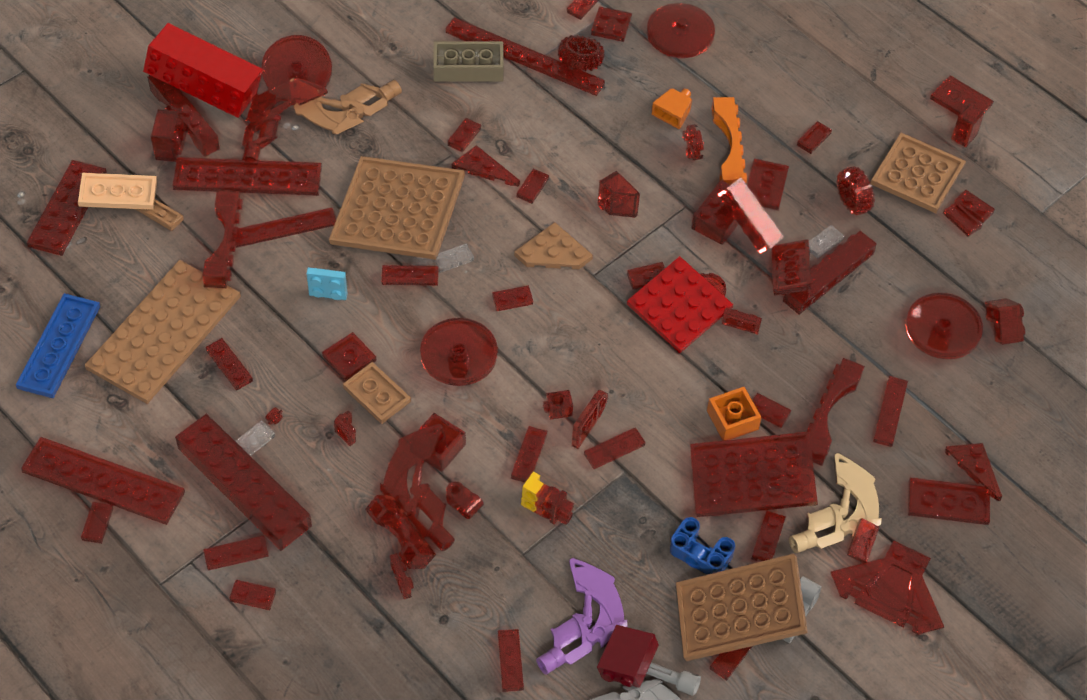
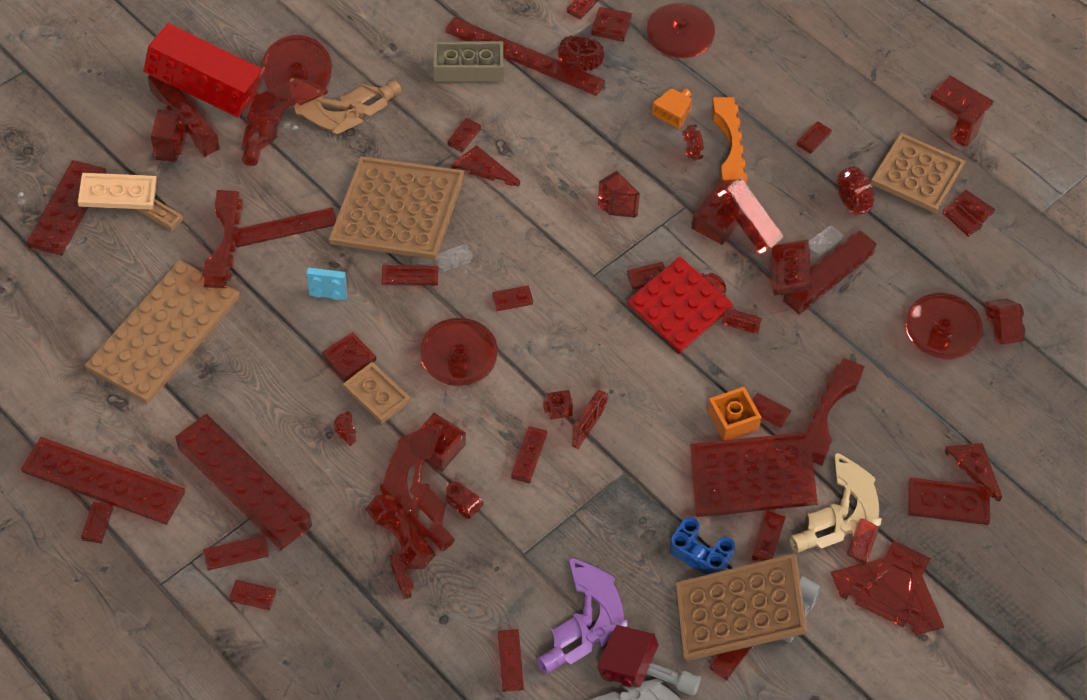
(58, 346): blue plate -> none
(229, 364): clear red plate -> none
(247, 176): clear red plate -> none
(256, 437): clear plate -> none
(274, 416): clear red plate -> none
(532, 186): clear red tile -> none
(546, 500): clear red hips -> none
(553, 249): medium nougat plate -> none
(614, 448): clear red tile -> none
(768, 182): clear red tile -> none
(890, 411): clear red tile -> none

